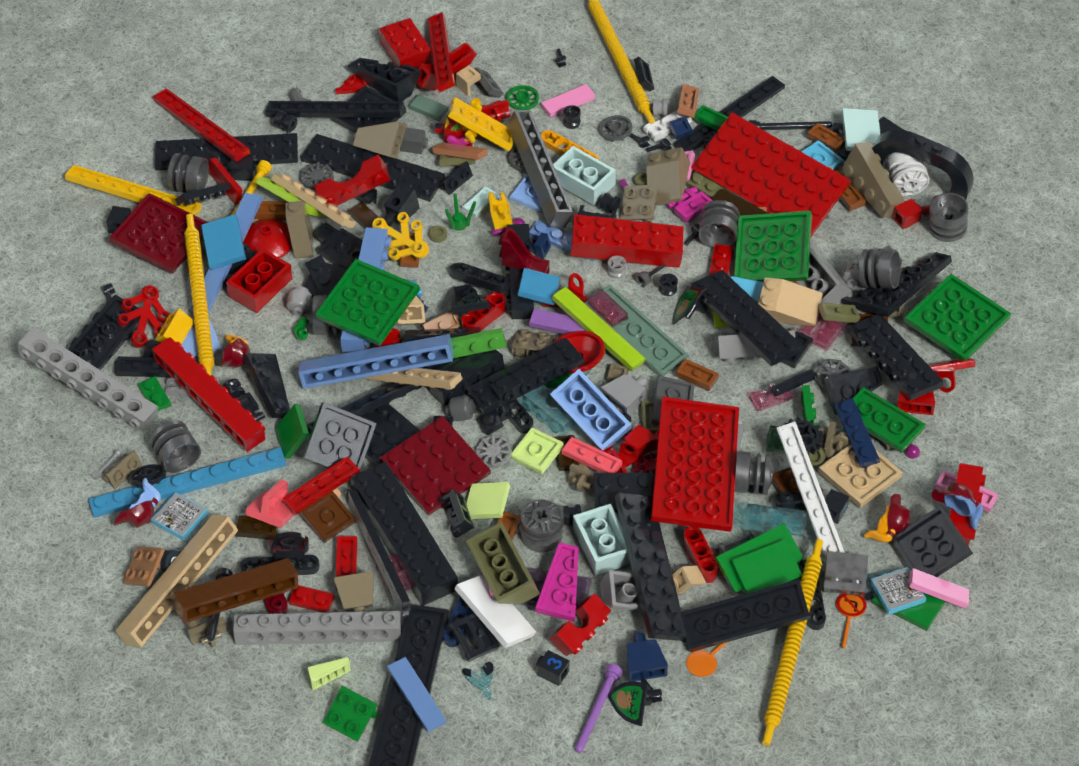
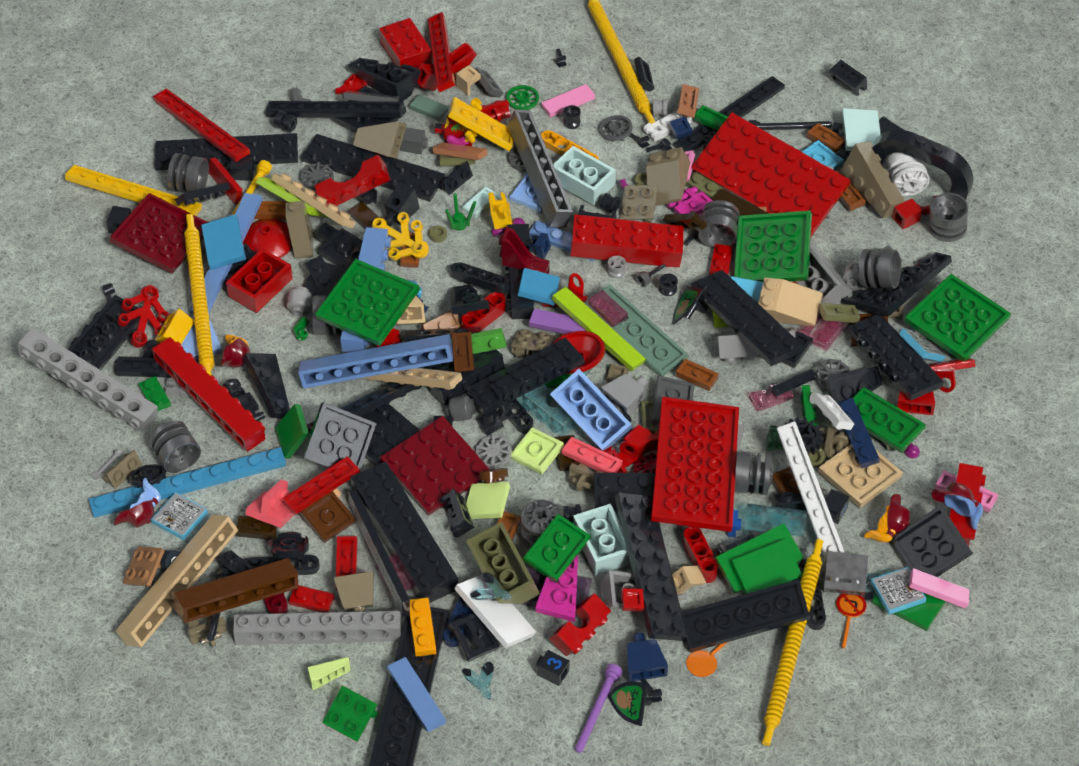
(233, 562): none -> black hinge
(360, 96): none -> dark grey tile
(422, 627): none -> light orange plate
(463, 352): none -> reddish brown plate
(493, 475): none -> reddish brown plate
(493, 592): none -> clear light blue piece
(556, 548): none -> green tile
(632, 599): none -> red plate
(690, 221): none -> dark brown plate
(736, 524): none -> blue plate
(832, 411): none -> white plate
(849, 76): none -> black hinge
(922, 345): none -> tile

